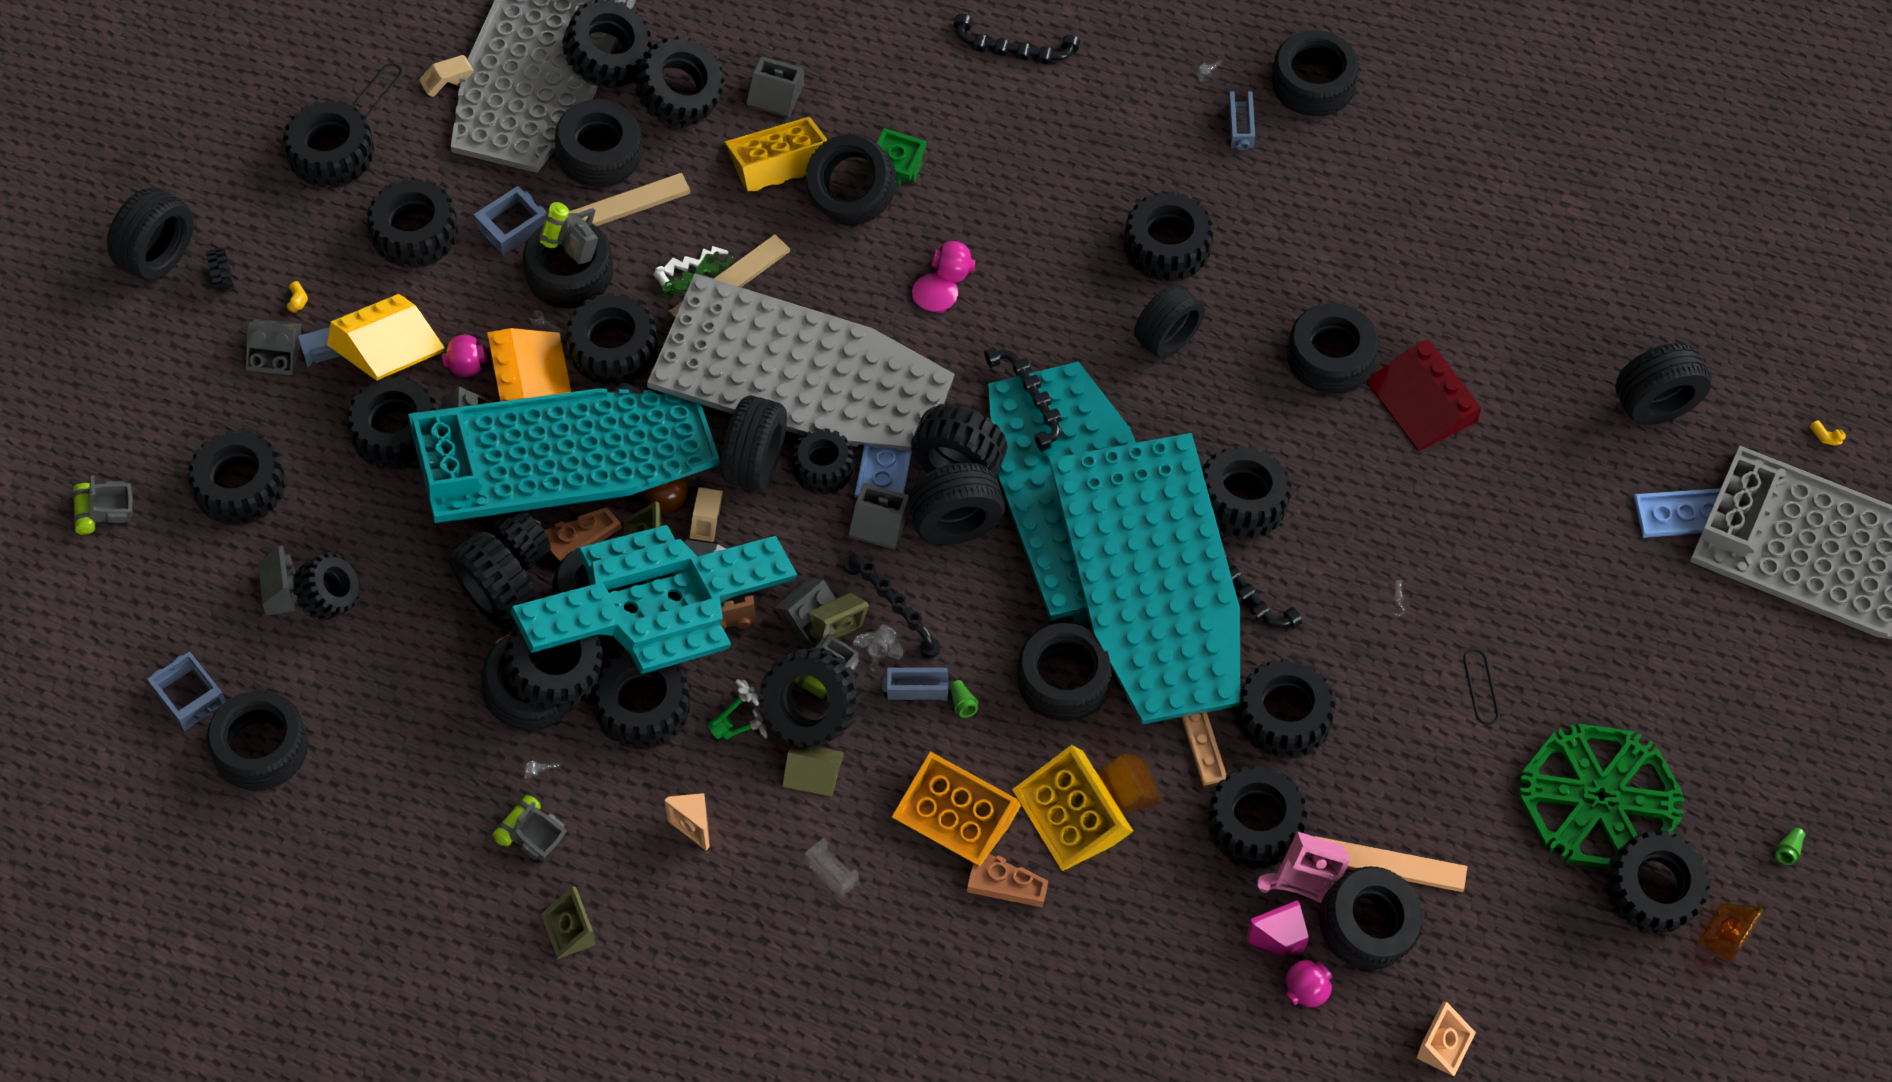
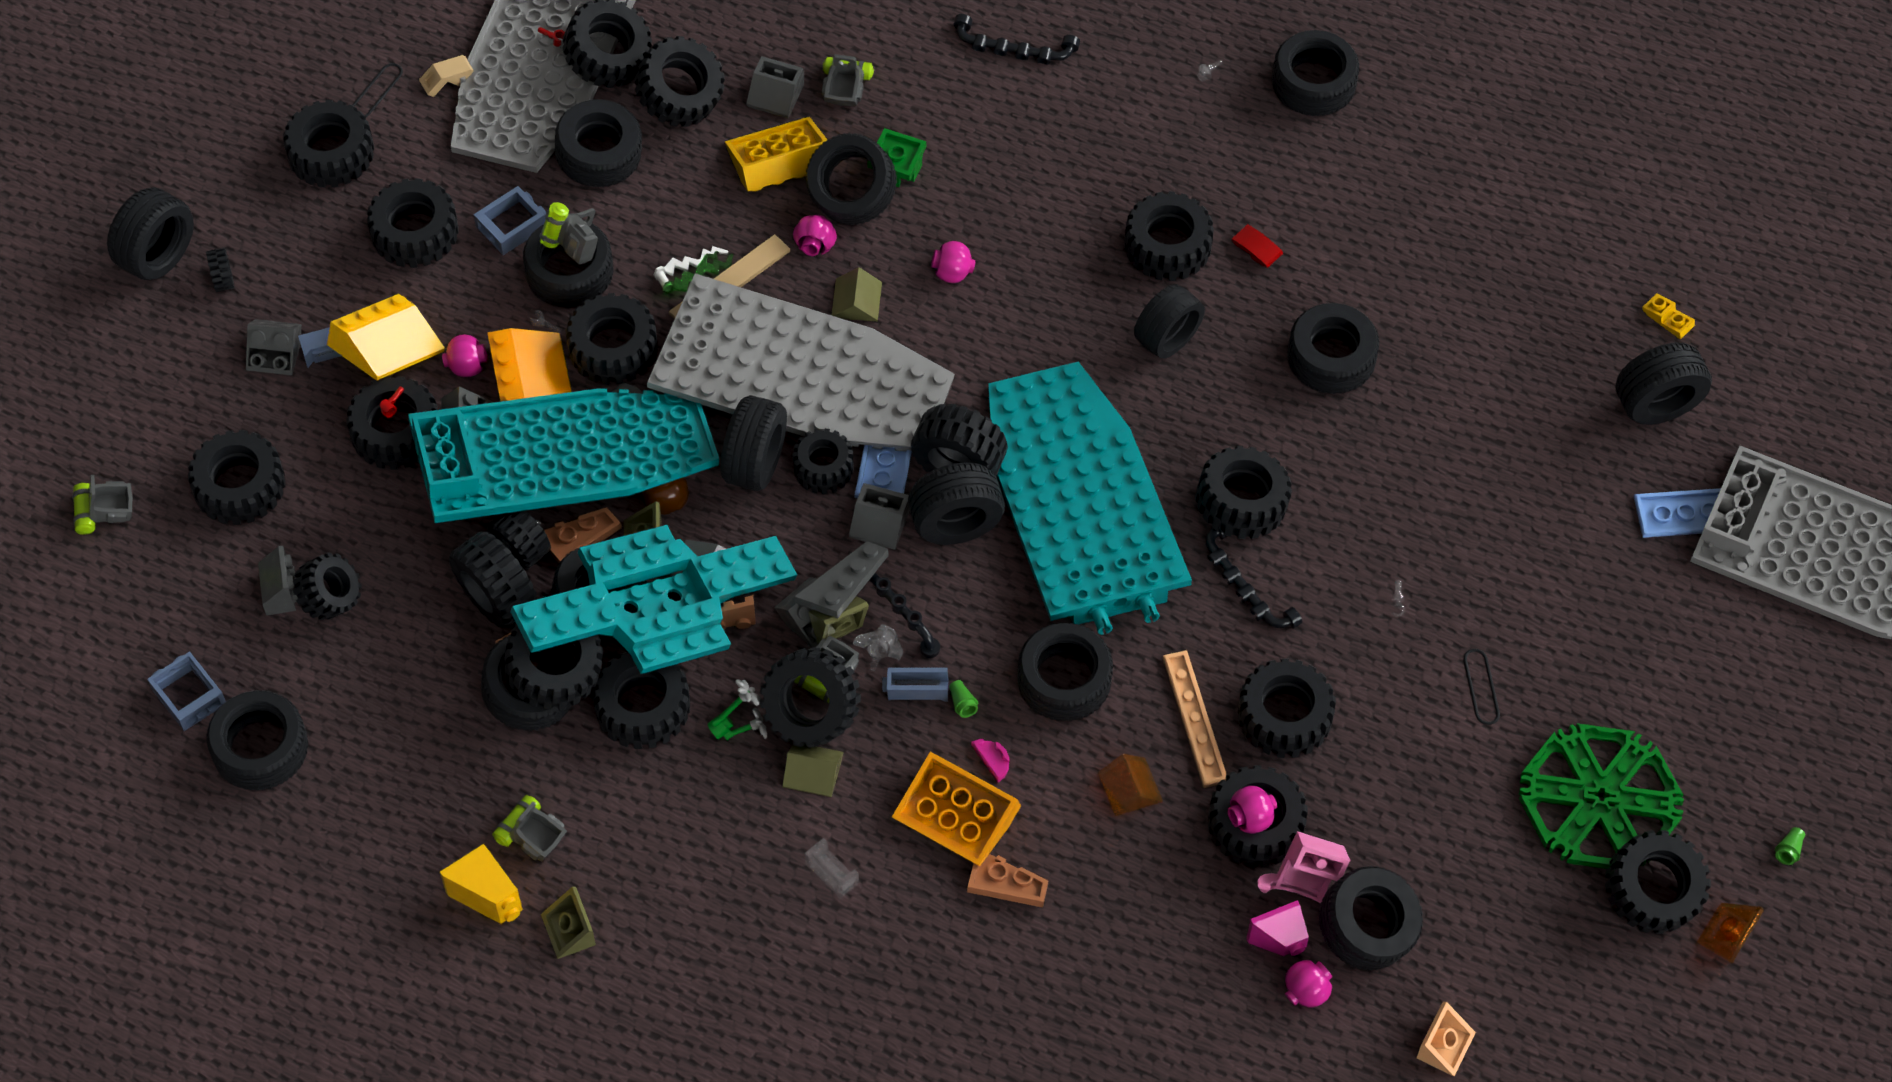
(298, 299): yellow arm -> none
(387, 406): none -> red hand
(482, 885): none -> yellow slope
(533, 767): clear hand -> none
(557, 34): none -> red hand
(637, 199): tan tile -> none
(689, 816): light nougat slope -> none
(706, 514): tan slope -> none
(811, 233): none -> dark pink plant
(843, 582): none -> dark grey wing
(845, 79): none -> dark grey piece
(857, 296): none -> olive slope
(934, 293): dark pink dish -> none
(993, 756): none -> dark pink tile
(1031, 384): black bar -> none
(1072, 808): yellow slope -> none
(1154, 574): teal wing -> none
(1241, 122): sand blue window -> none
(1252, 809): none -> dark pink plant
(1257, 245): none -> red slope
(1409, 867): light nougat tile -> none
(1424, 395): dark red slope -> none
(1665, 313): none -> yellow slope
(1831, 438): yellow arm -> none

